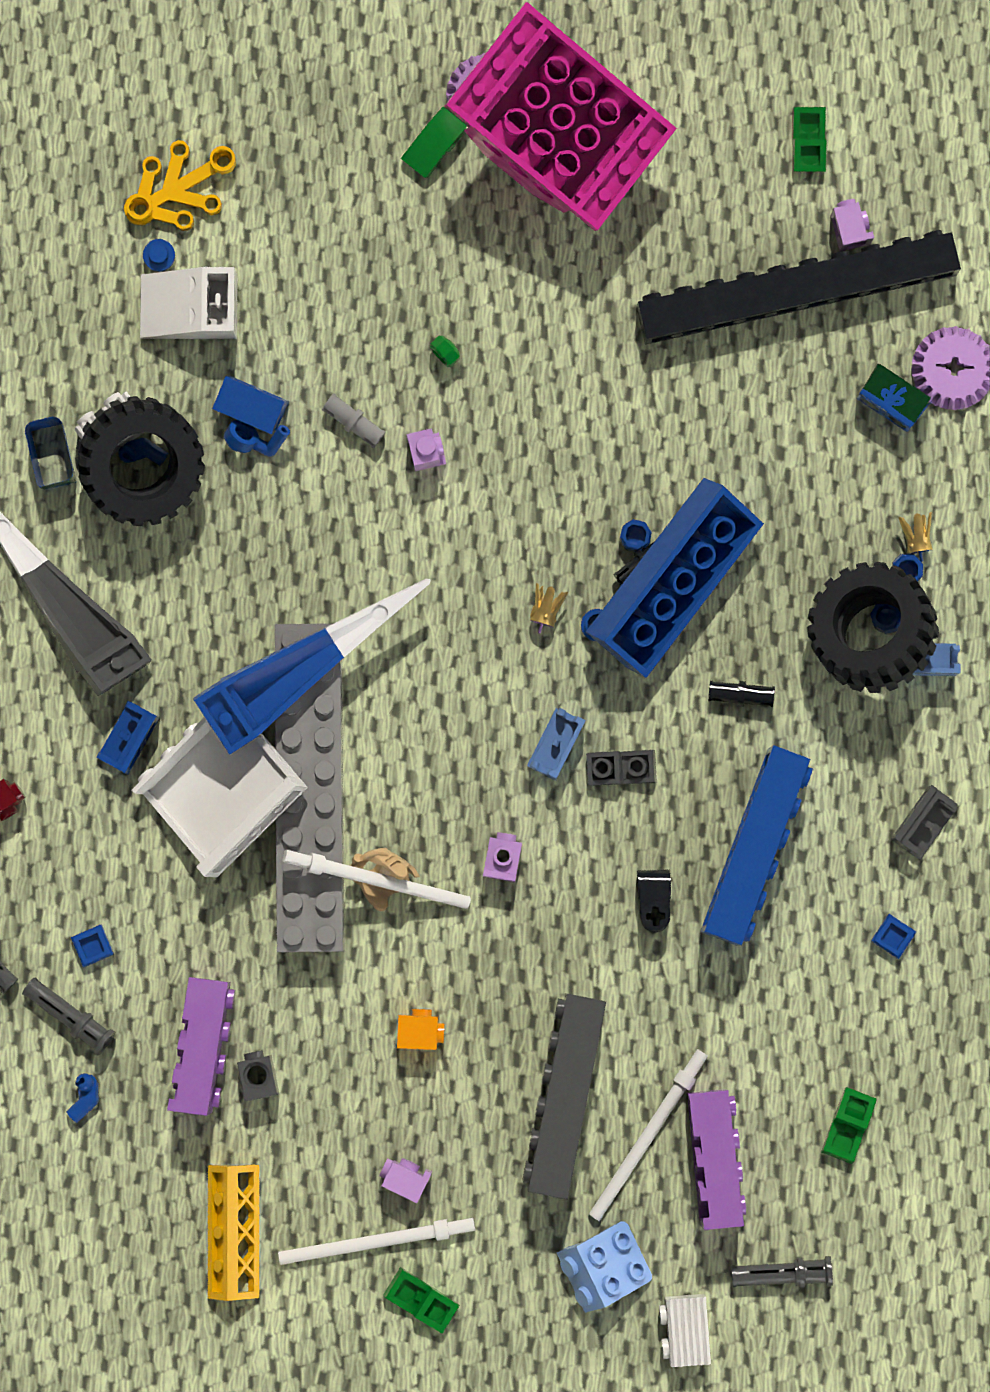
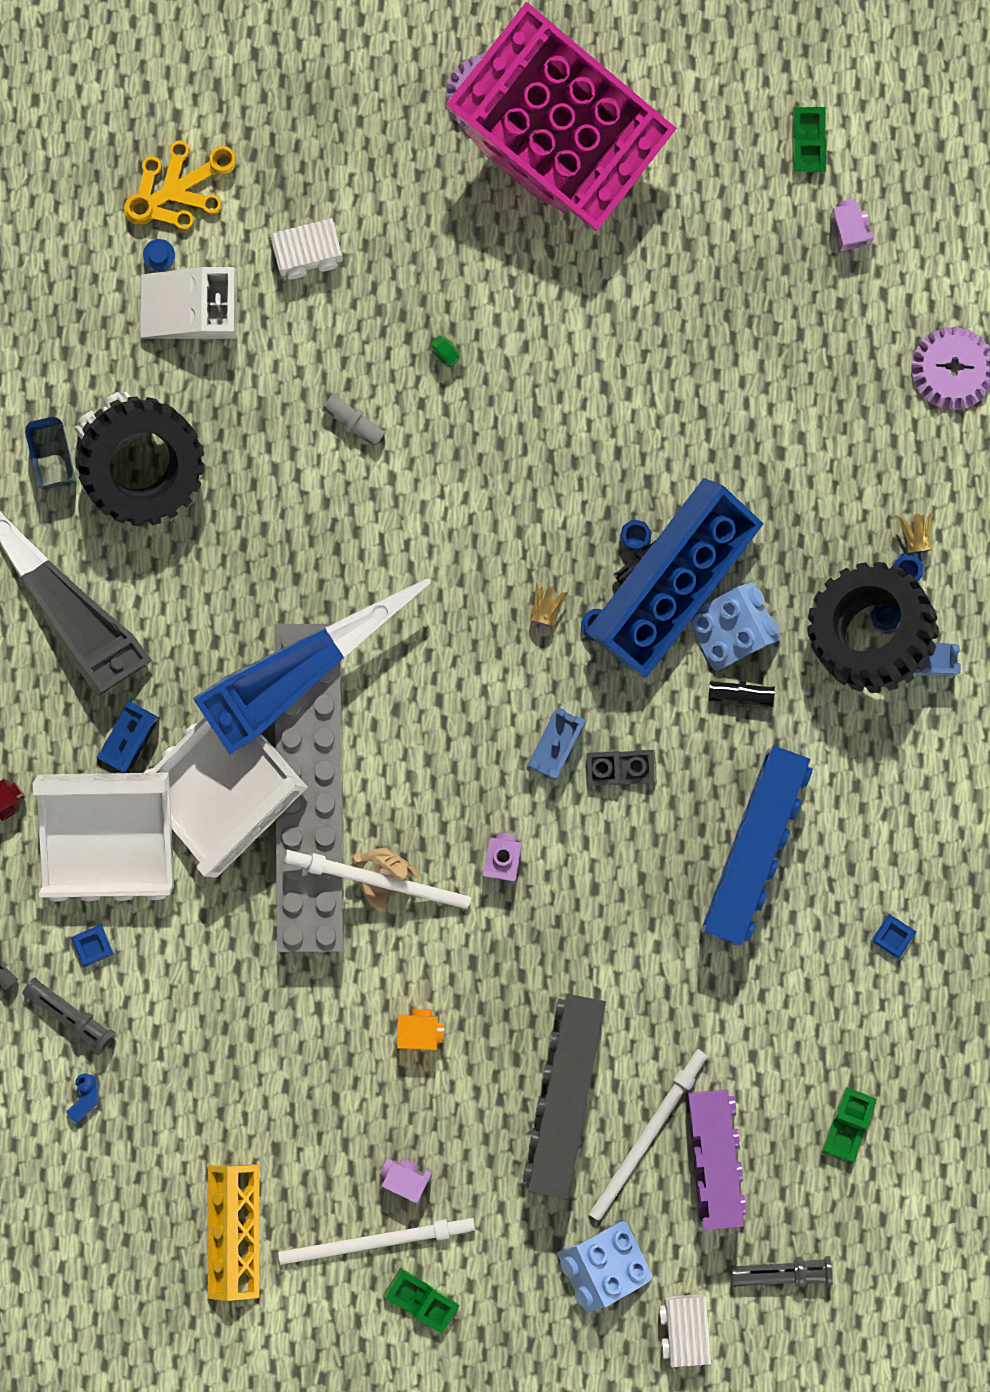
(105, 835): none -> white panel
(141, 449): blue arm -> none
(201, 1046): medium lavender wedge -> none
(245, 437): blue plate -> none
(250, 404): blue hinge -> none
(256, 1091): dark grey brick -> none
(306, 248): none -> white brick
(426, 449): lavender brick -> none
(434, 142): green slope -> none
(654, 892): black piece -> none
(734, 626): none -> light blue bracket
(798, 287): black brick -> none
(895, 396): dark green piece -> none
(924, 822): dark grey hinge -> none

